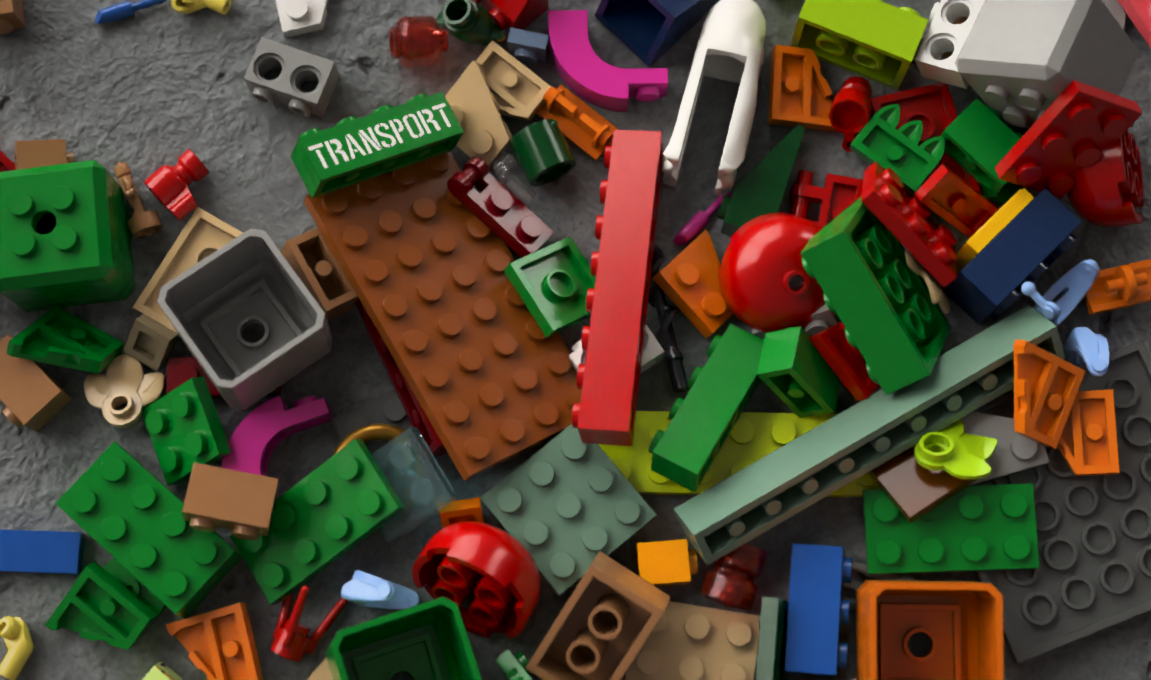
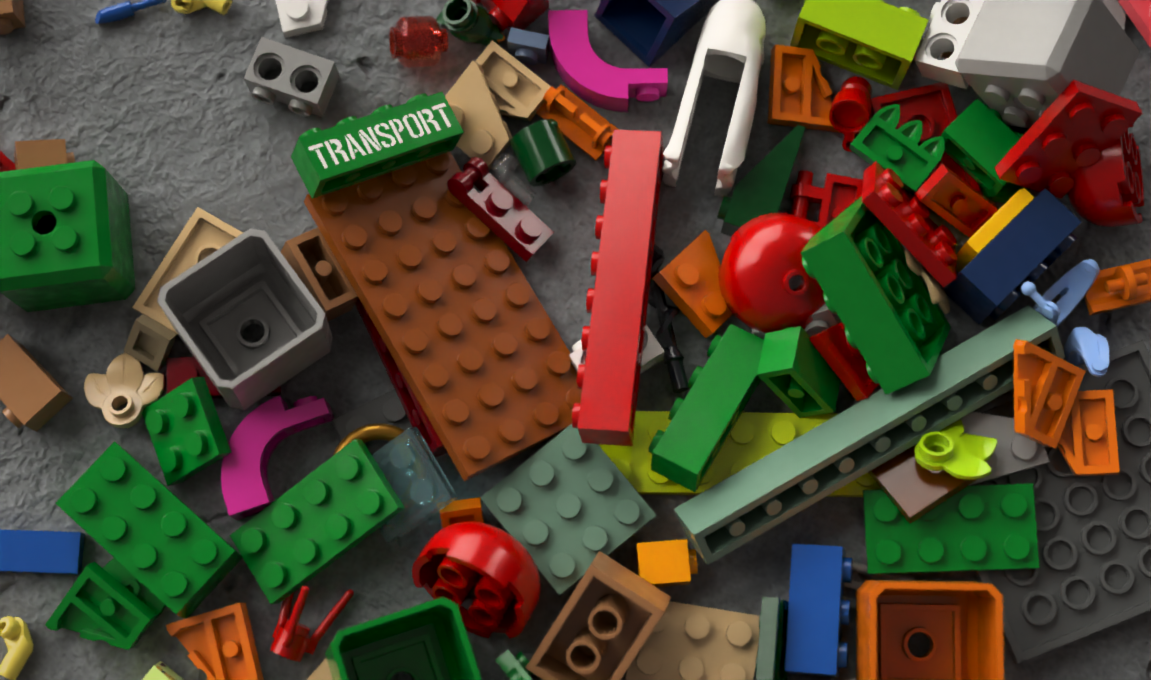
(65, 342): green wing -> none
(143, 221): medium nougat piece -> none
(173, 183): red piece -> none
(229, 501): medium nougat brick -> none
(378, 593): light blue helmet -> none
(553, 285): green plate -> none
(697, 223): dark pink piece -> none
(734, 576): clear red wheel -> none

